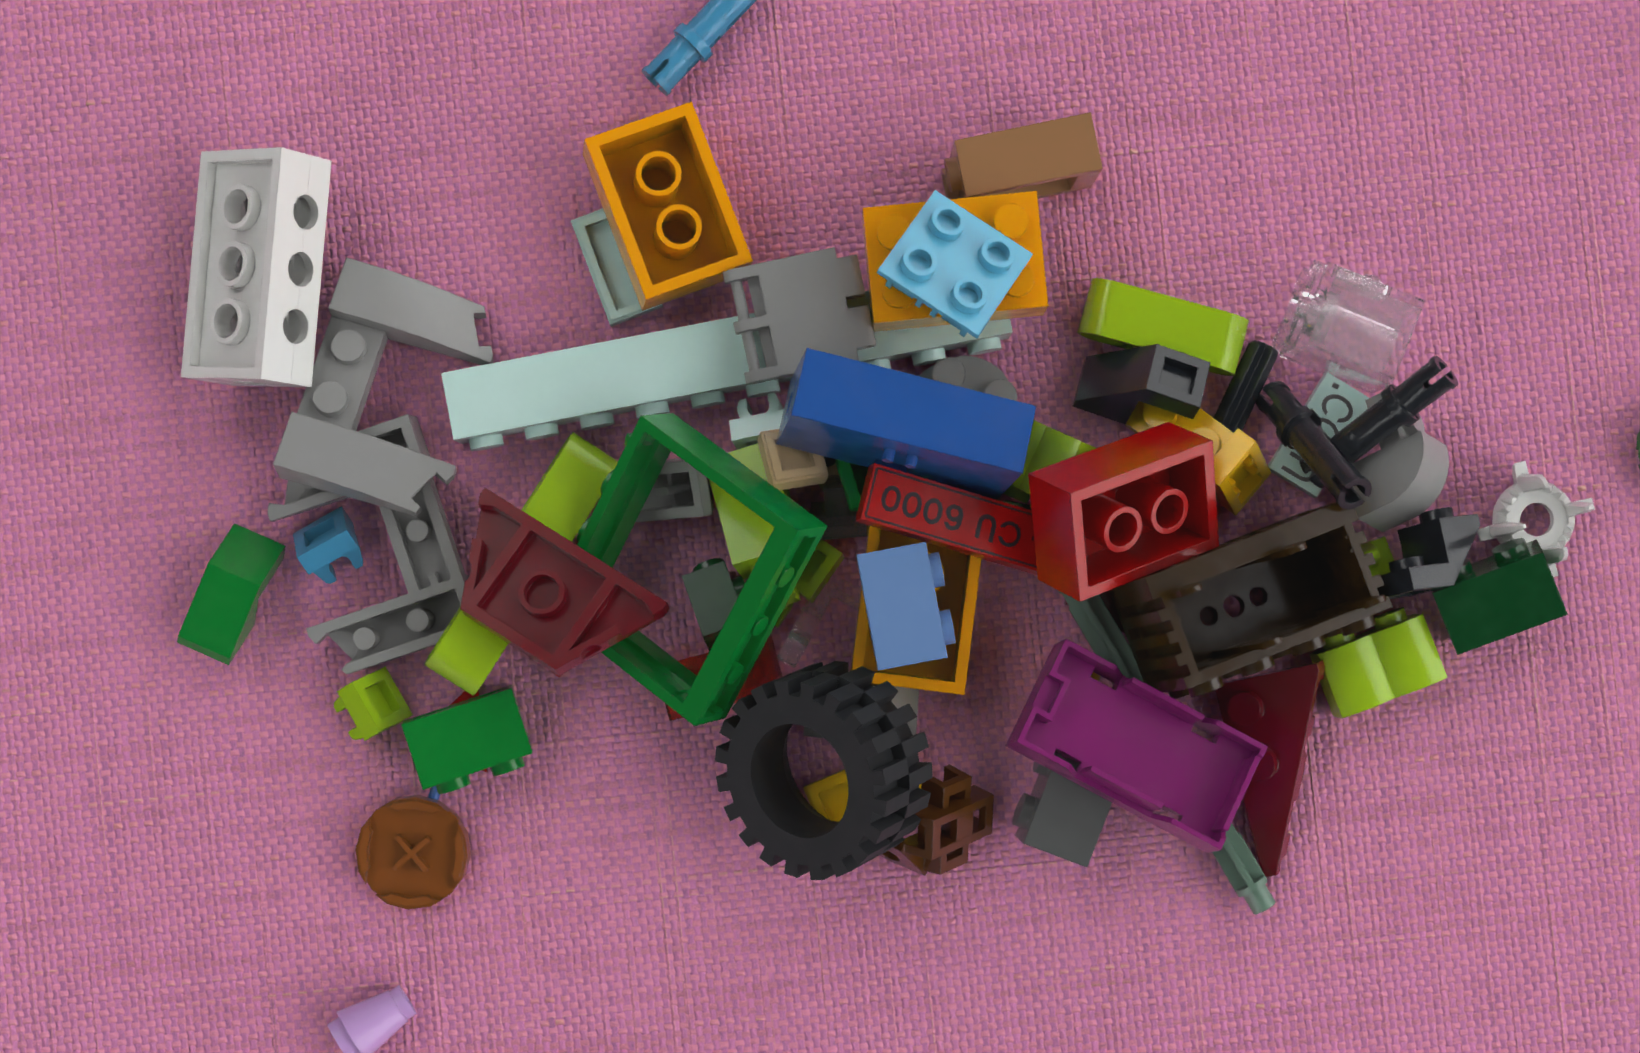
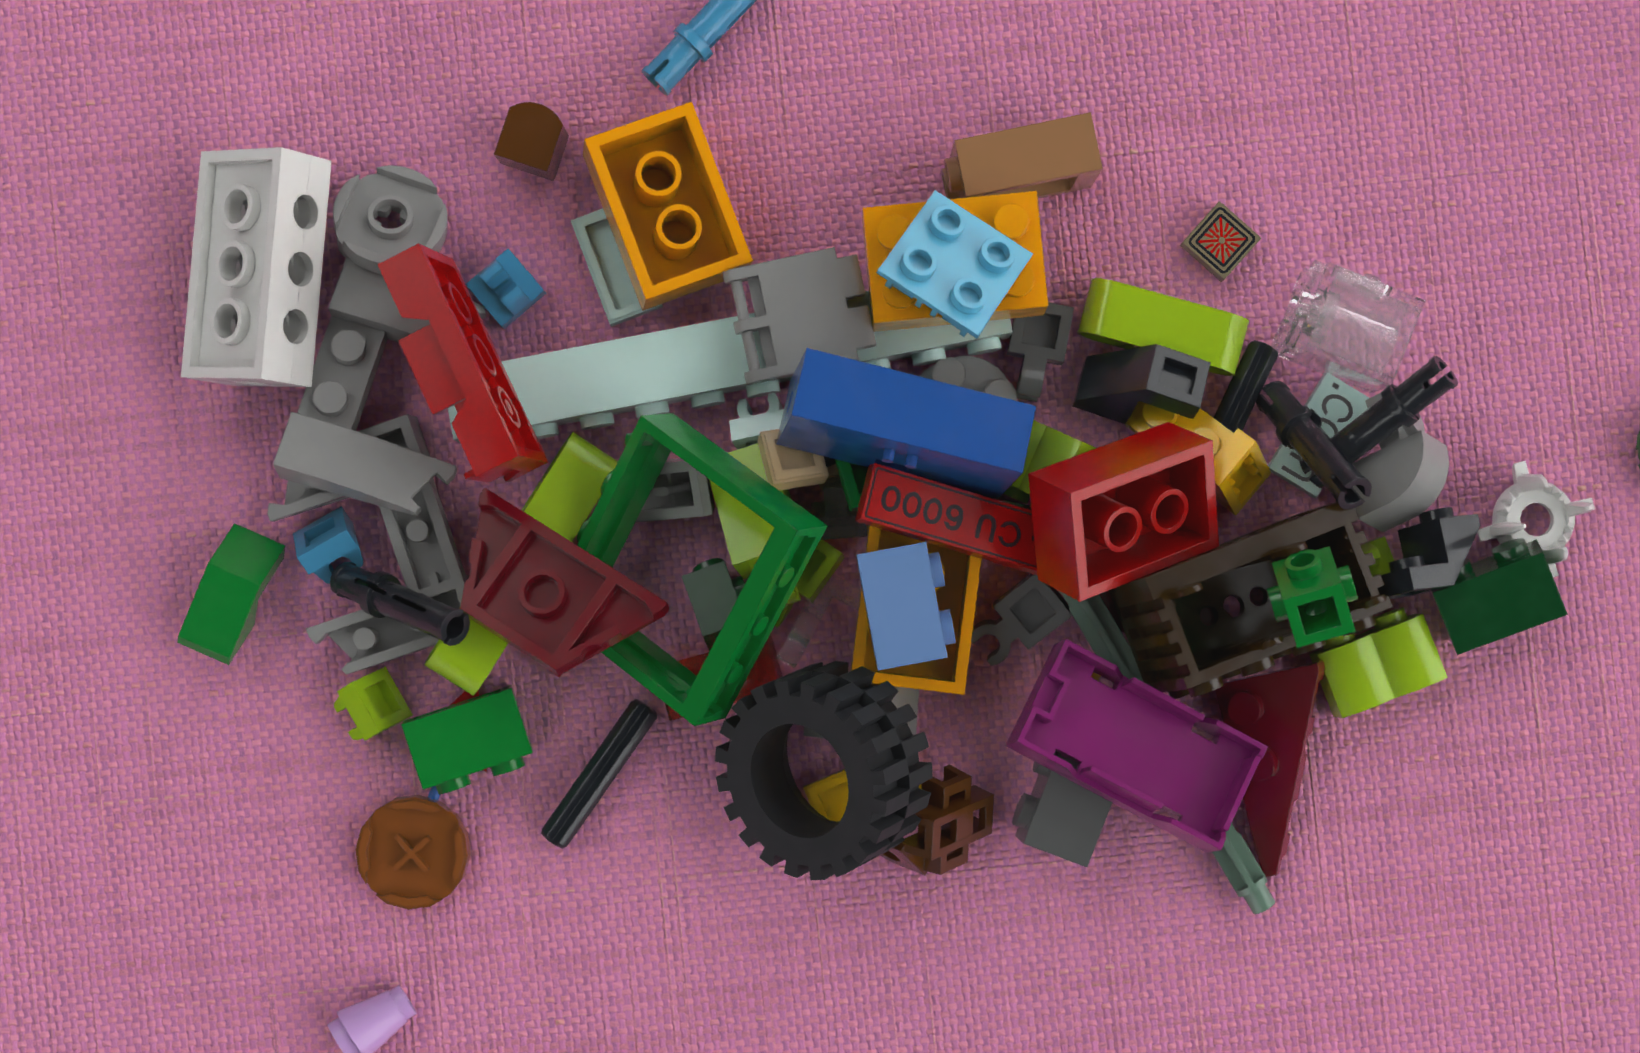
(377, 195): none -> light grey plate
(384, 596): none -> black pin
(460, 365): none -> red piece
(506, 288): none -> dark azure tile
(532, 140): none -> reddish brown piece
(599, 773): none -> black axle
(1026, 613): none -> dark grey plate
(1039, 342): none -> dark grey plate
(1220, 241): none -> tile
(1313, 596): none -> green brick

